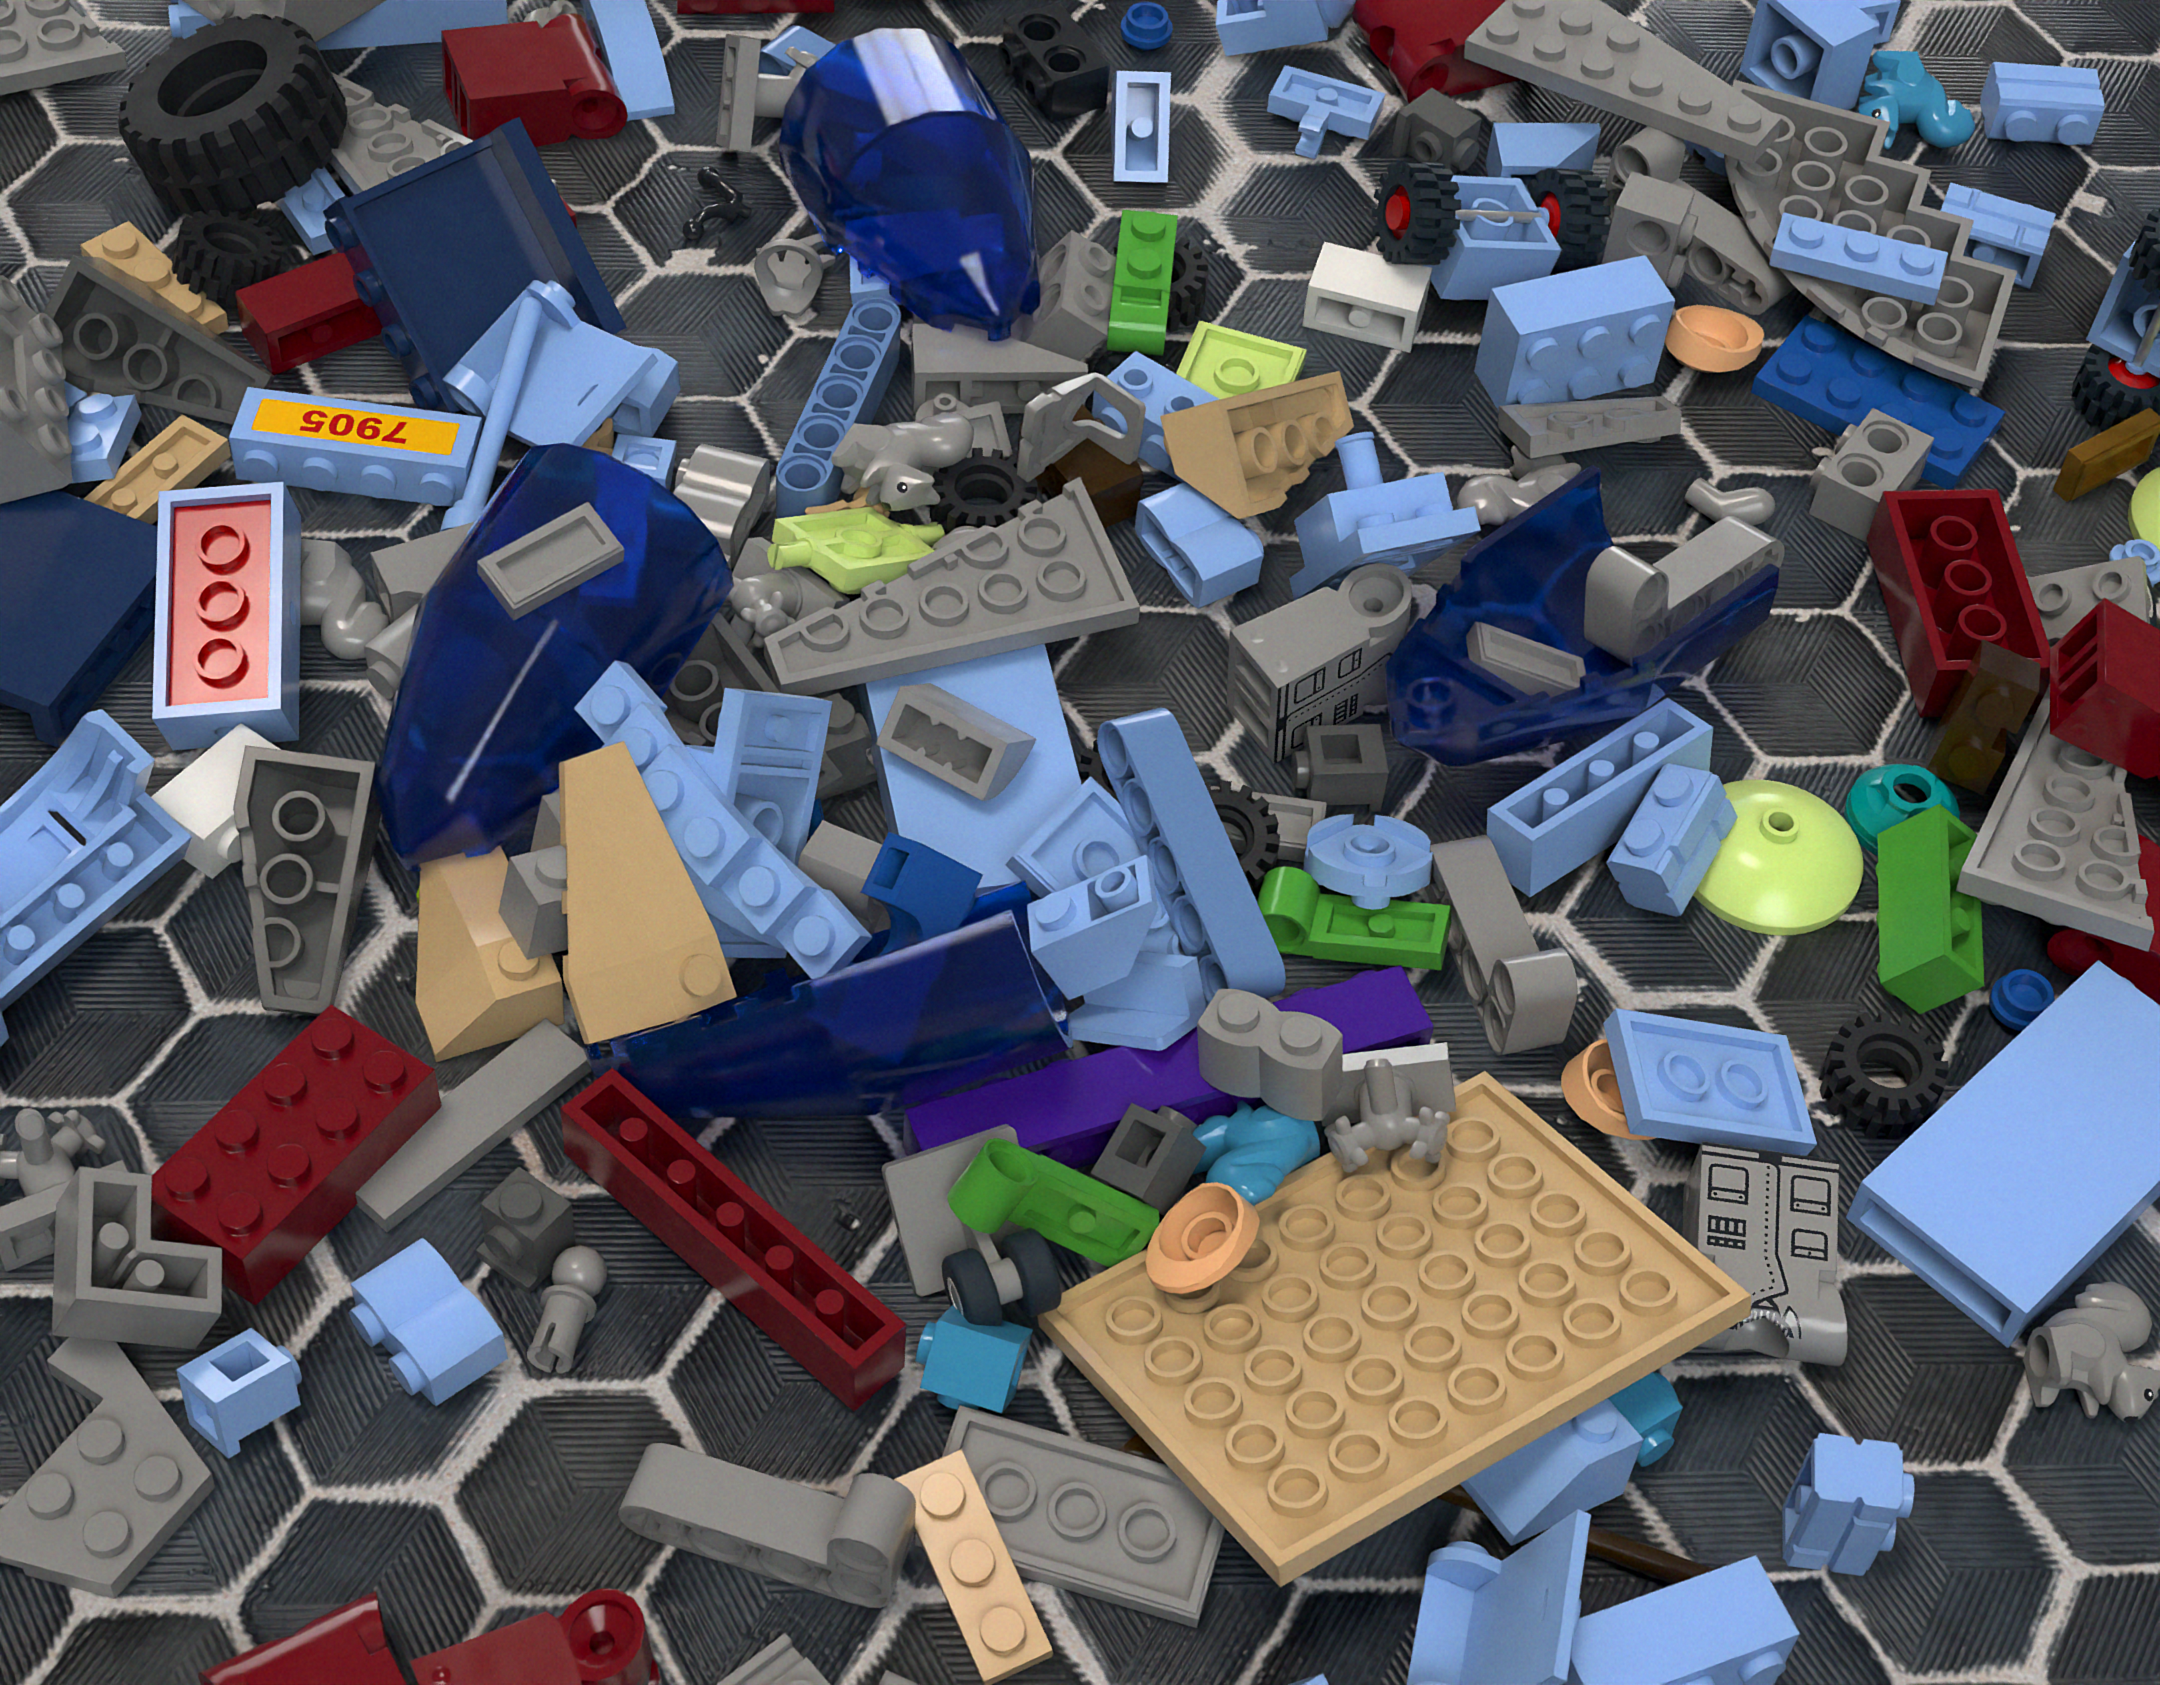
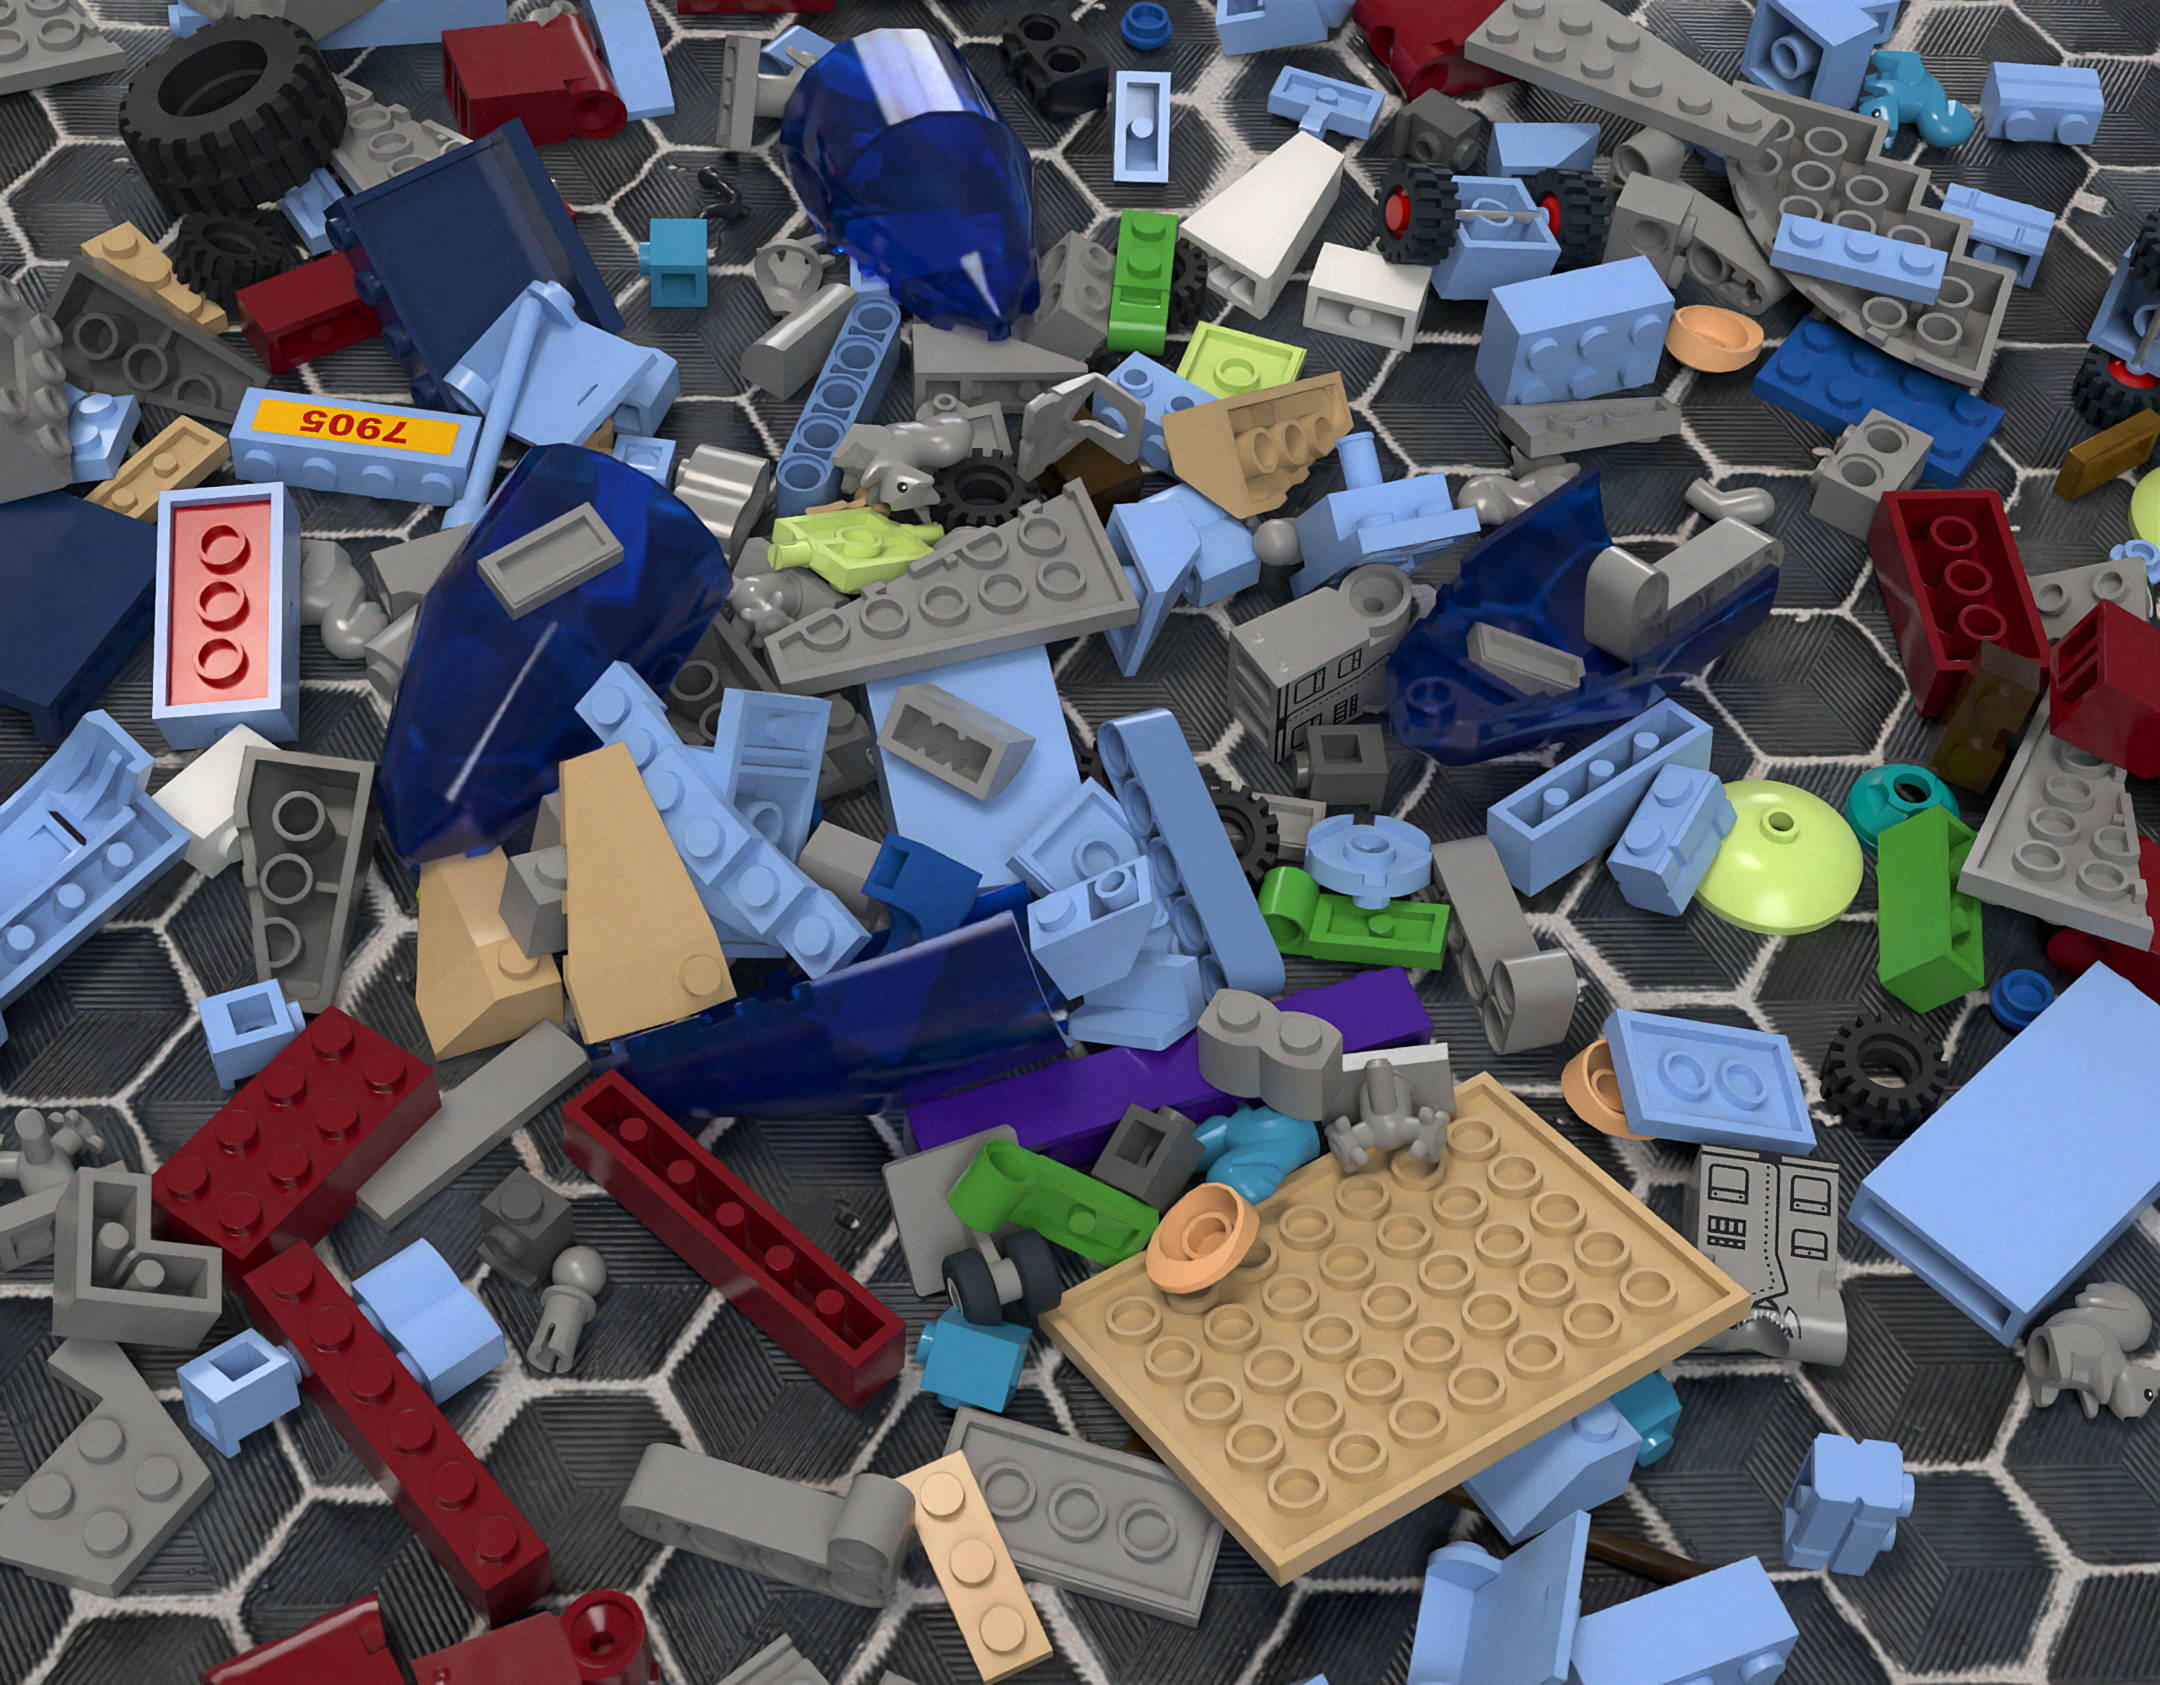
(248, 1029): none -> light blue brick
(400, 1436): none -> dark red brick
(676, 262): none -> dark azure brick
(799, 343): none -> light grey brick
(1157, 555): none -> light blue slope
(1266, 222): none -> white slope
(1277, 542): none -> light grey pin

